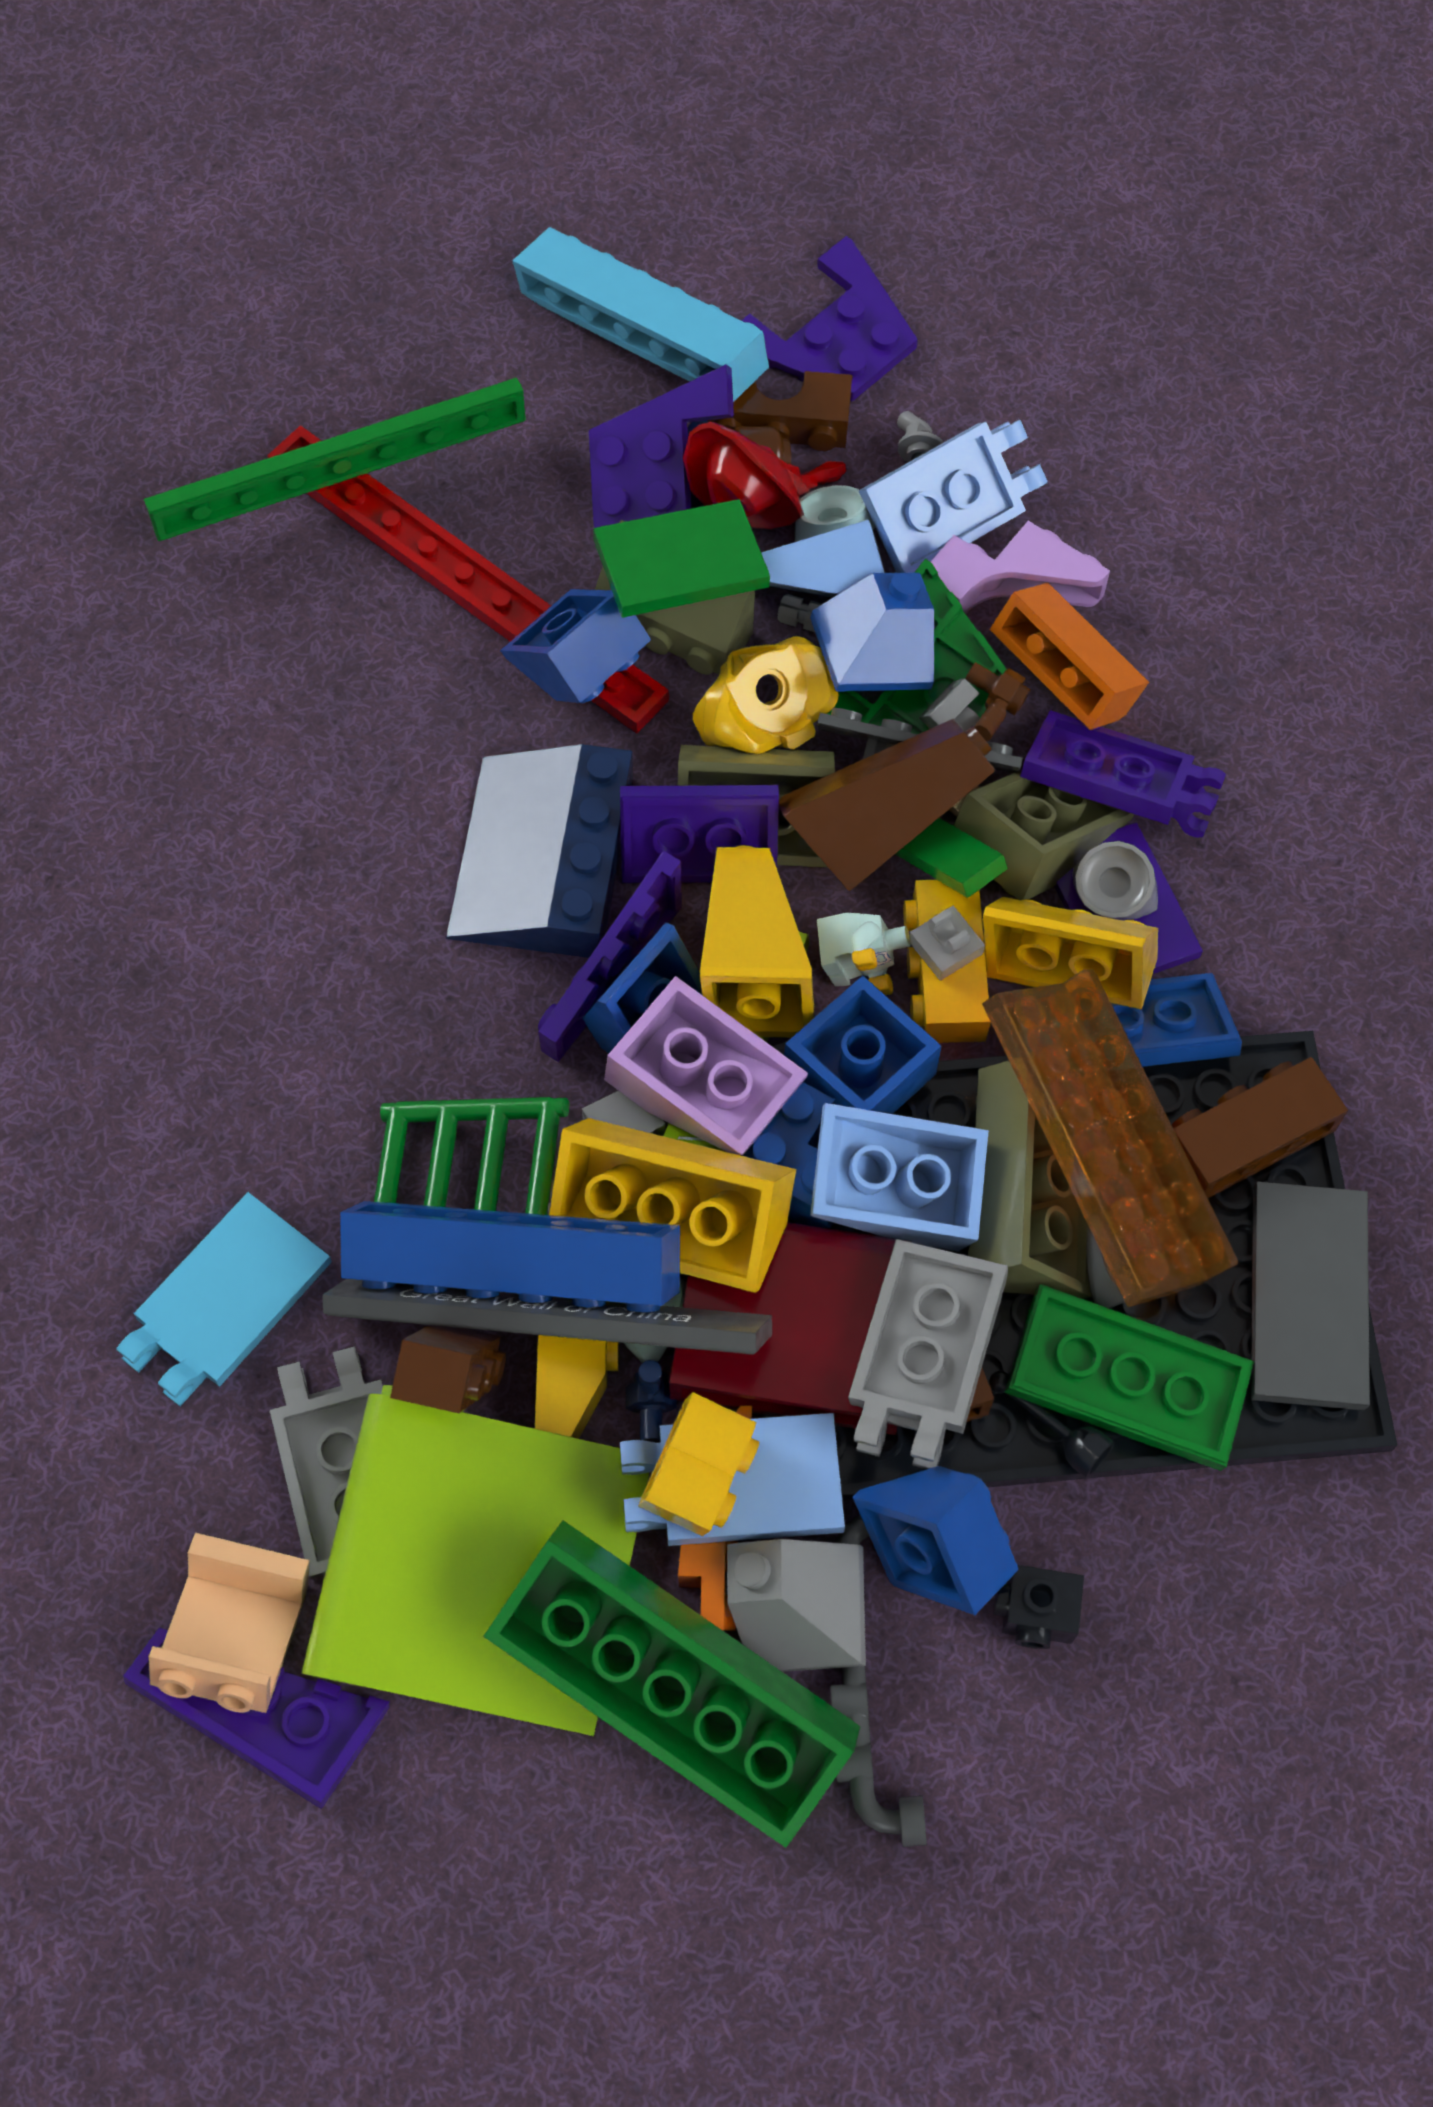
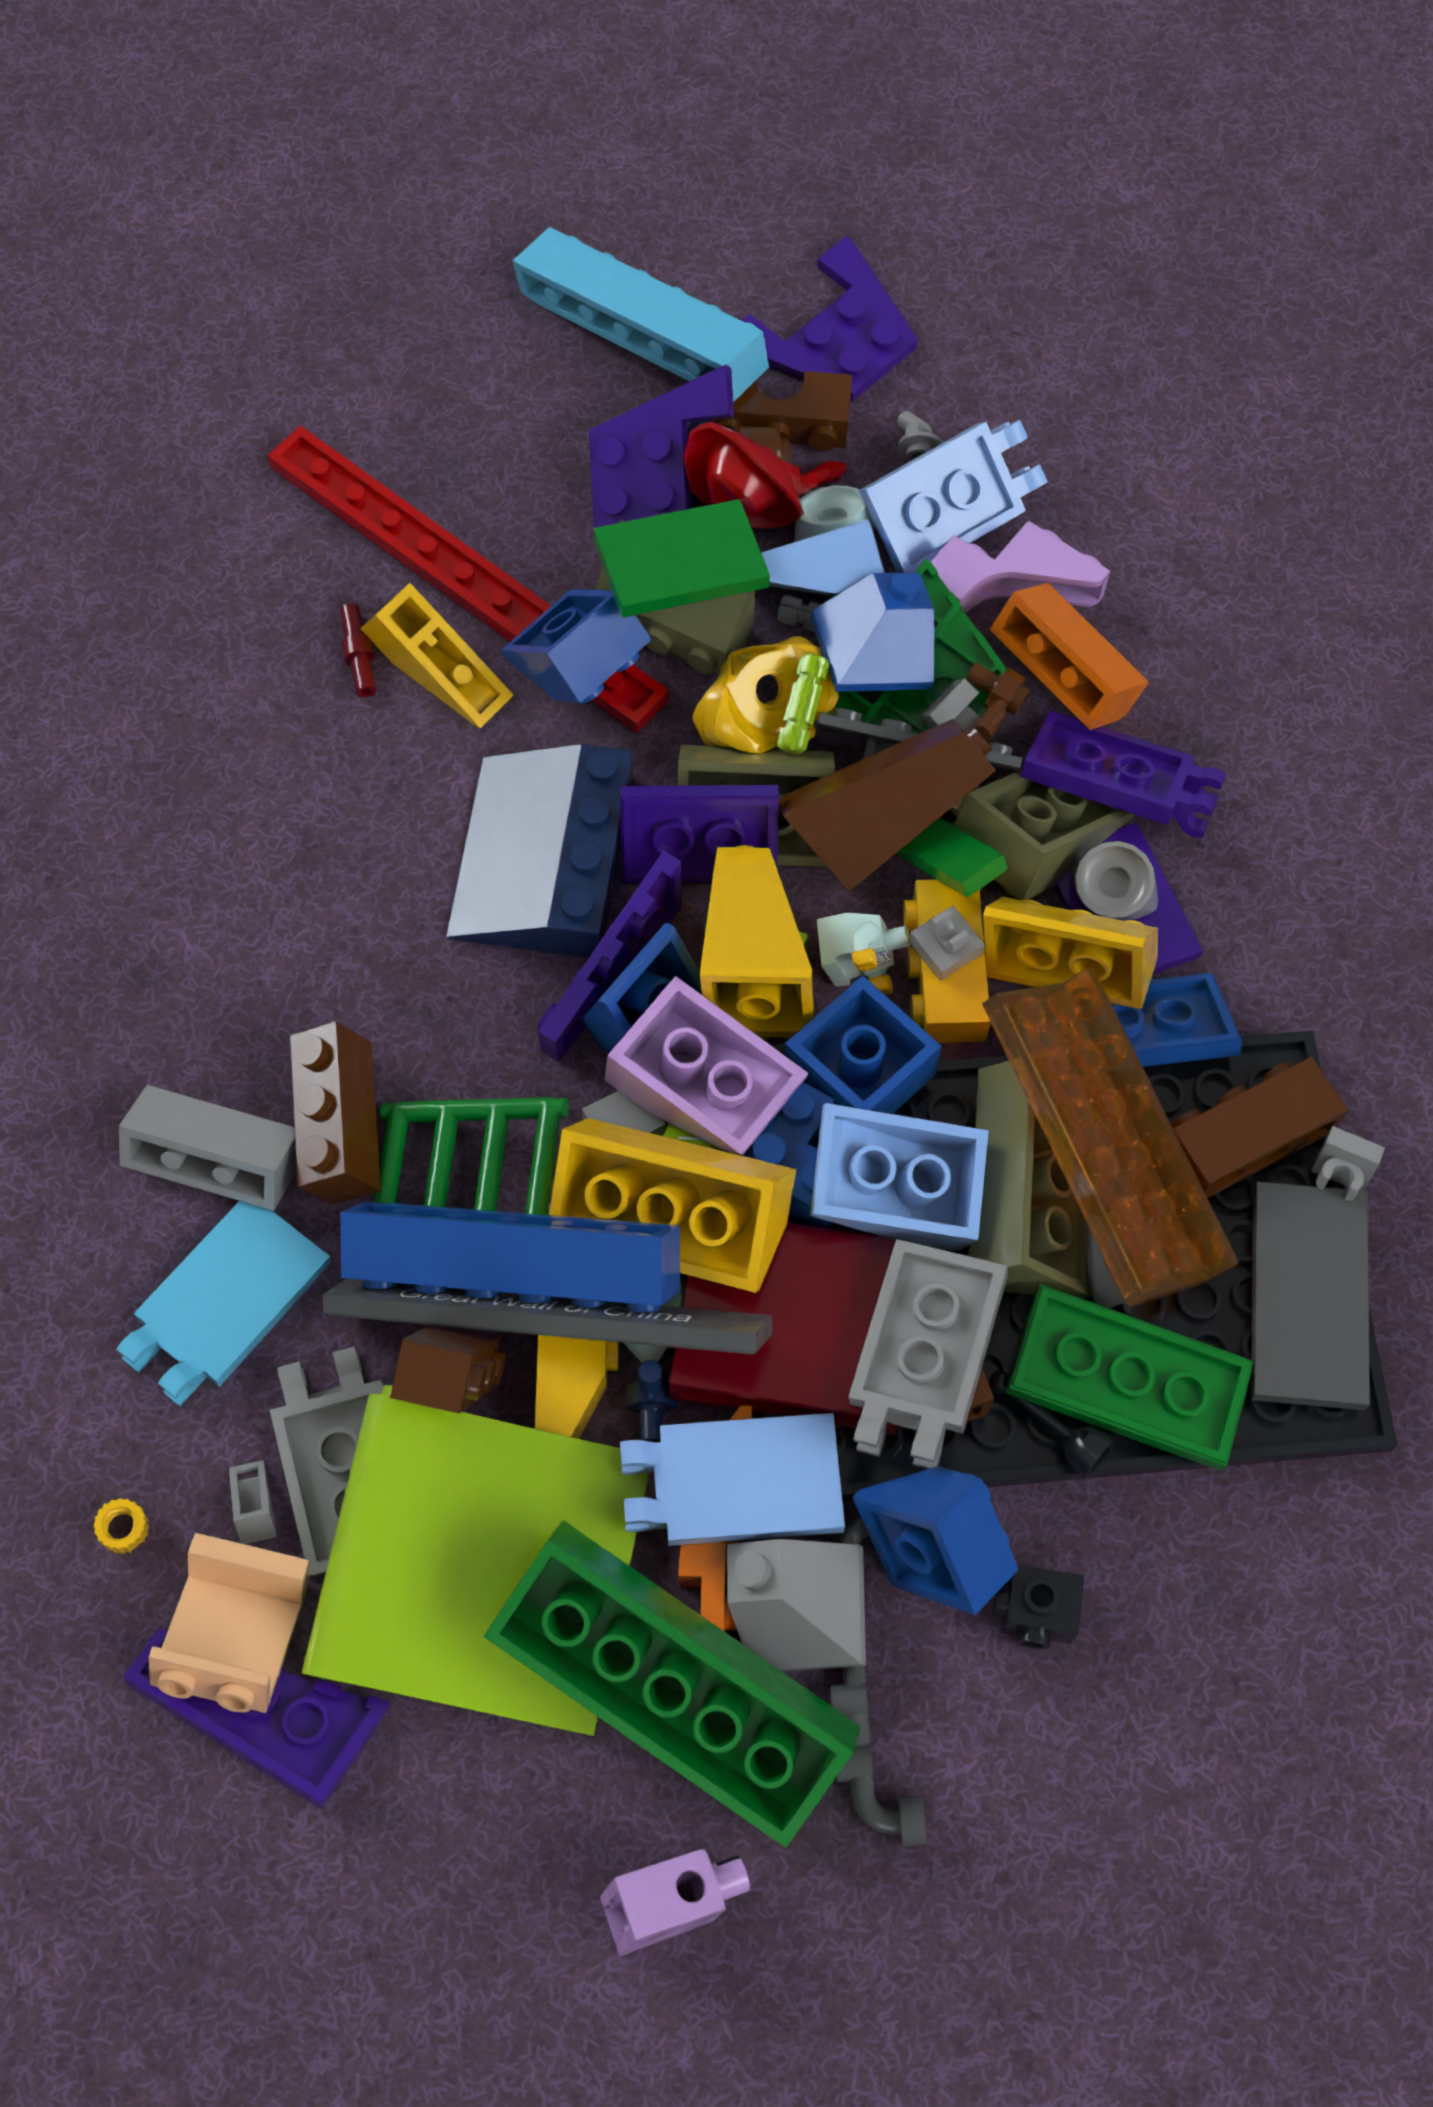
(112, 1510): none -> yellow axle
(208, 1147): none -> light grey brick
(252, 1504): none -> light grey piece
(335, 1113): none -> reddish brown brick
(336, 459): green tile -> none
(358, 650): none -> dark red bar
(436, 656): none -> yellow slope
(648, 1909): none -> lavender torso
(699, 1465): yellow brick -> none
(803, 703): none -> lime axle
(1346, 1161): none -> light grey tile

